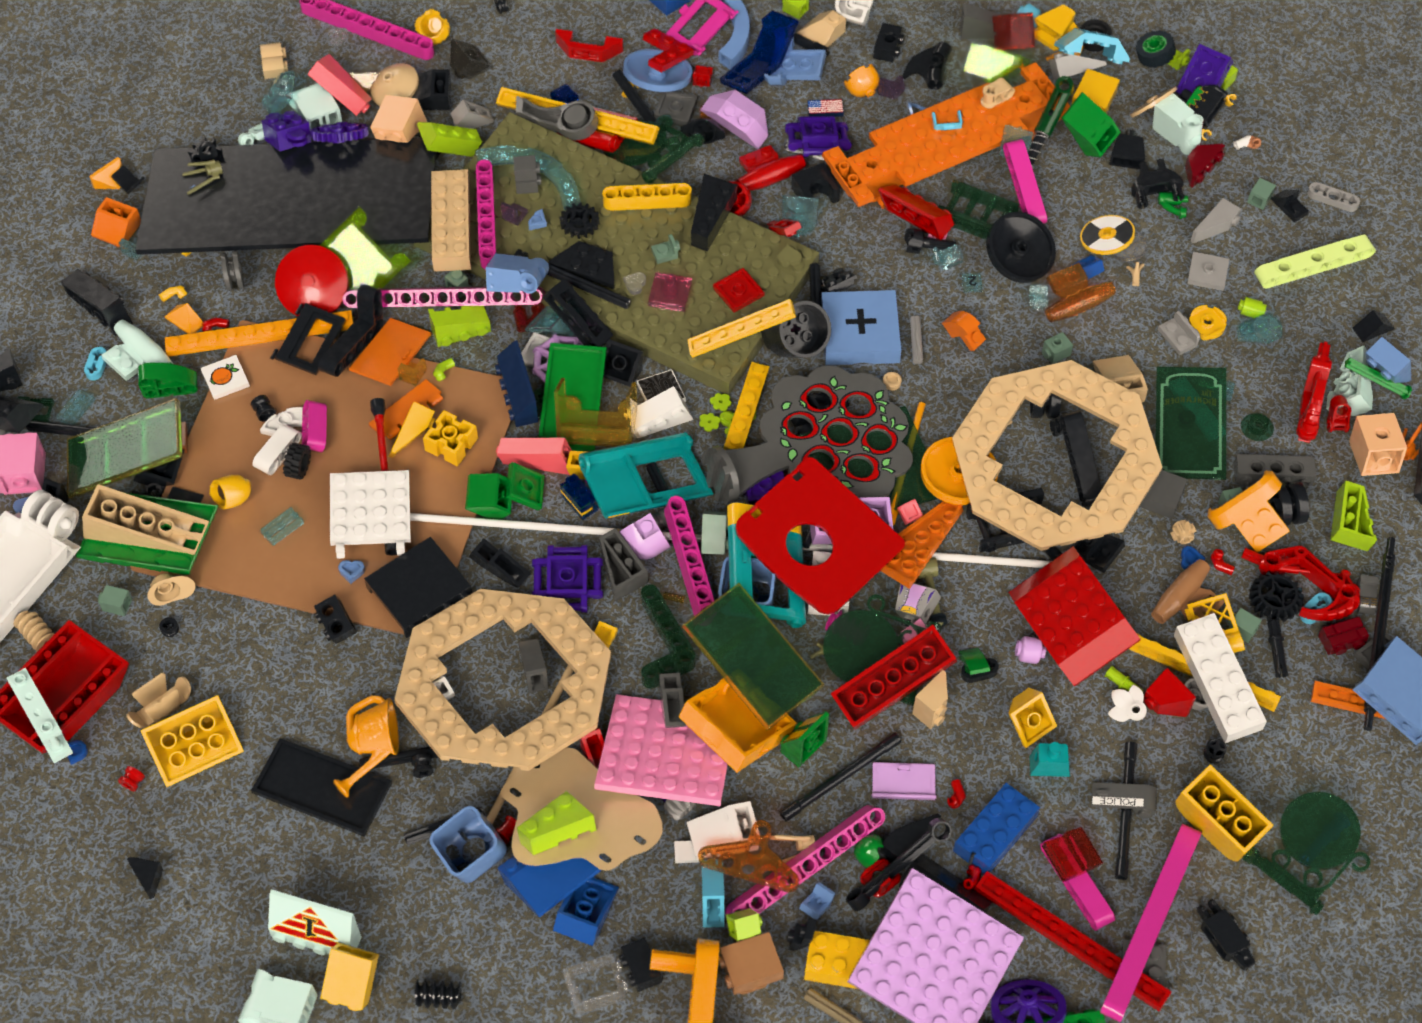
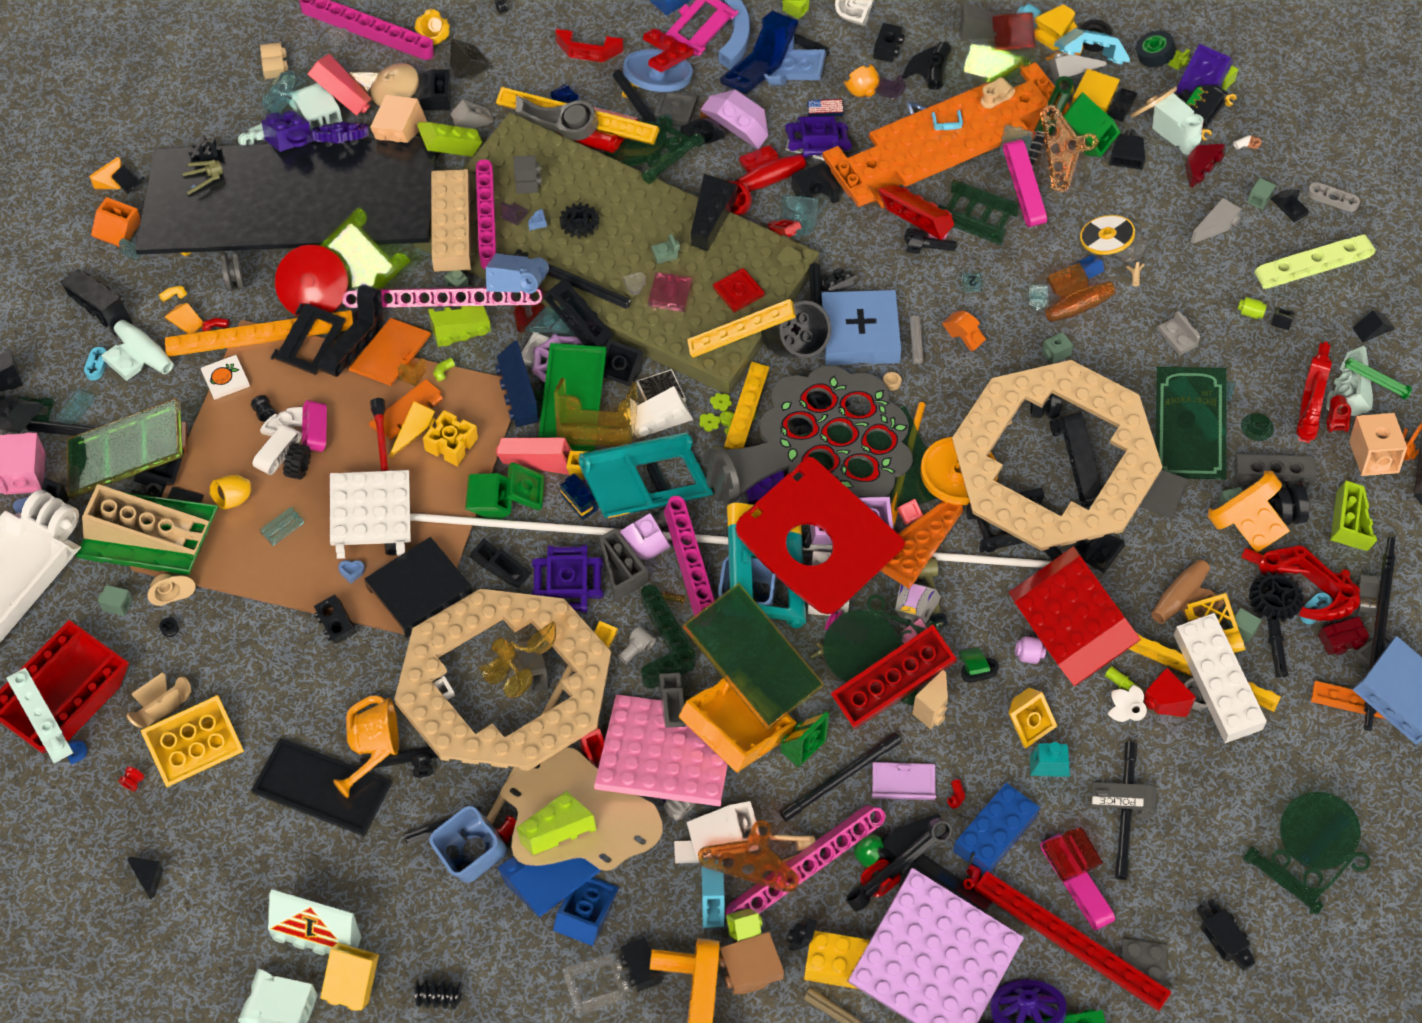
(33, 629): tan piece -> none
(166, 379): green beam -> none
(497, 669): none -> clear yellow plant
(548, 166): clear light blue plate -> none
(587, 262): black wing -> none
(639, 641): none -> light grey pin
(647, 196): yellow beam -> none
(702, 76): red bracket -> none
(714, 532): brick -> none
(818, 901): medium blue bracket -> none
(824, 28): tan slope -> none
(947, 257): clear light blue bracket -> none
(1020, 247): black dish -> none
(1065, 155): none -> clear orange beam
(1122, 104): none -> black slope
(1123, 372): tan slope -> none
(1150, 923): dark pink beam -> none
(1156, 181): black connector -> none
(1166, 200): green plant -> none
(1183, 532): tan gear -> none
(1189, 556): blue tile -> none
(1208, 271): light grey plate -> none
(1212, 330): yellow plate -> none
(1217, 746): black wheel -> none
(1219, 564): red arm -> none
(1222, 814): yellow brick -> none
(1260, 329): clear light blue slope -> none
(1282, 318): none -> black slope
(1389, 361): medium blue slope -> none

